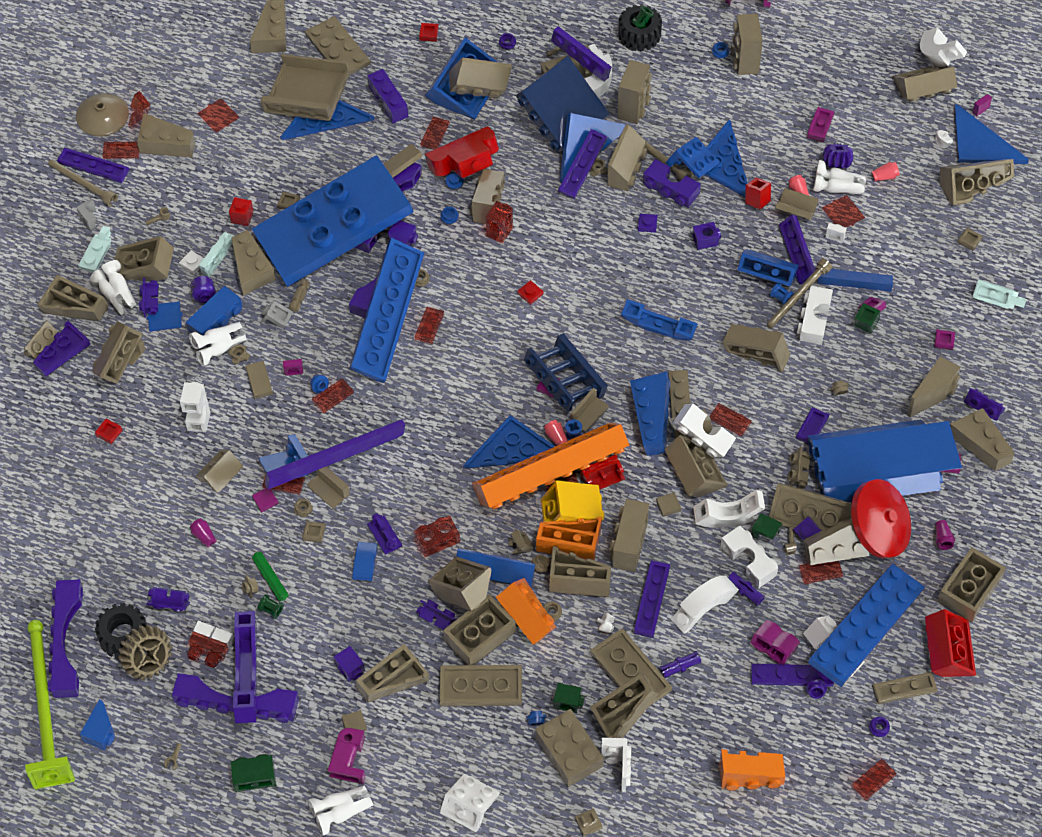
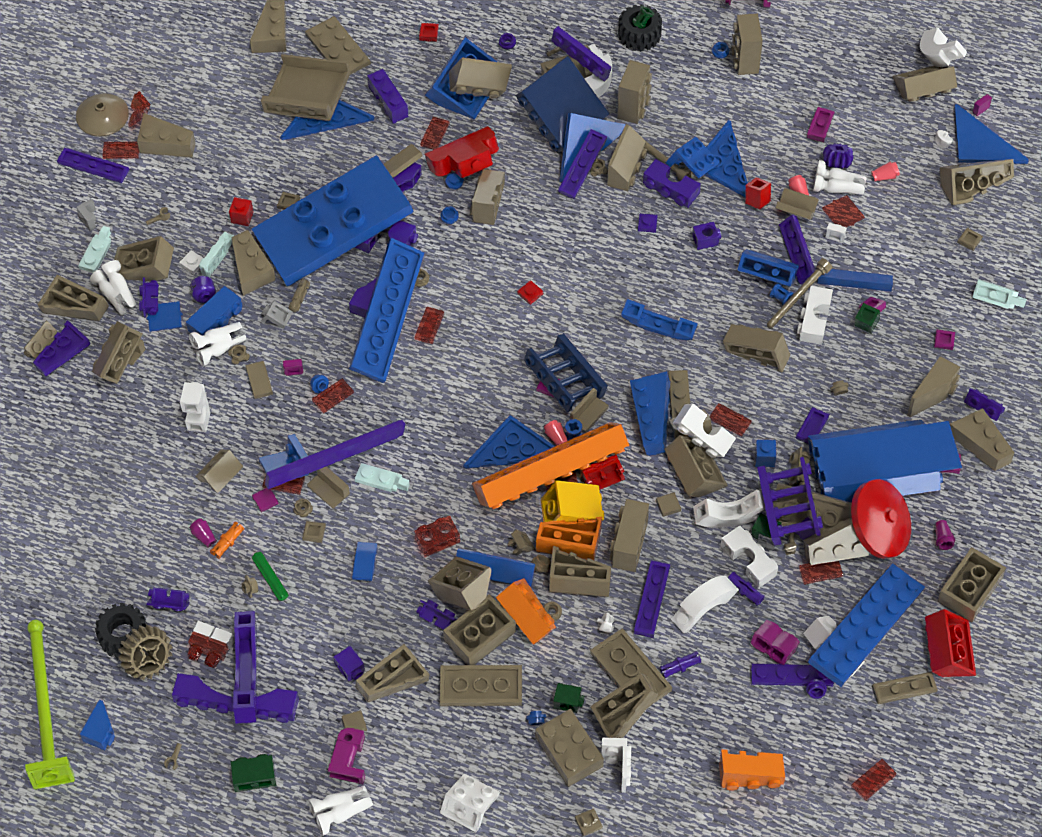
(68, 600): dark purple arch -> none
(106, 196): dark tan piece -> none
(108, 431): red plate -> none
(218, 115): clear red piece -> none
(227, 540): none -> orange pin
(270, 606): dark green bush -> none
(381, 478): none -> light aqua hinge
(384, 534): dark purple hinge -> none
(499, 222): clear red brick -> none
(765, 453): none -> blue brick
(774, 513): none -> dark purple fence
(879, 721): dark purple plate -> none

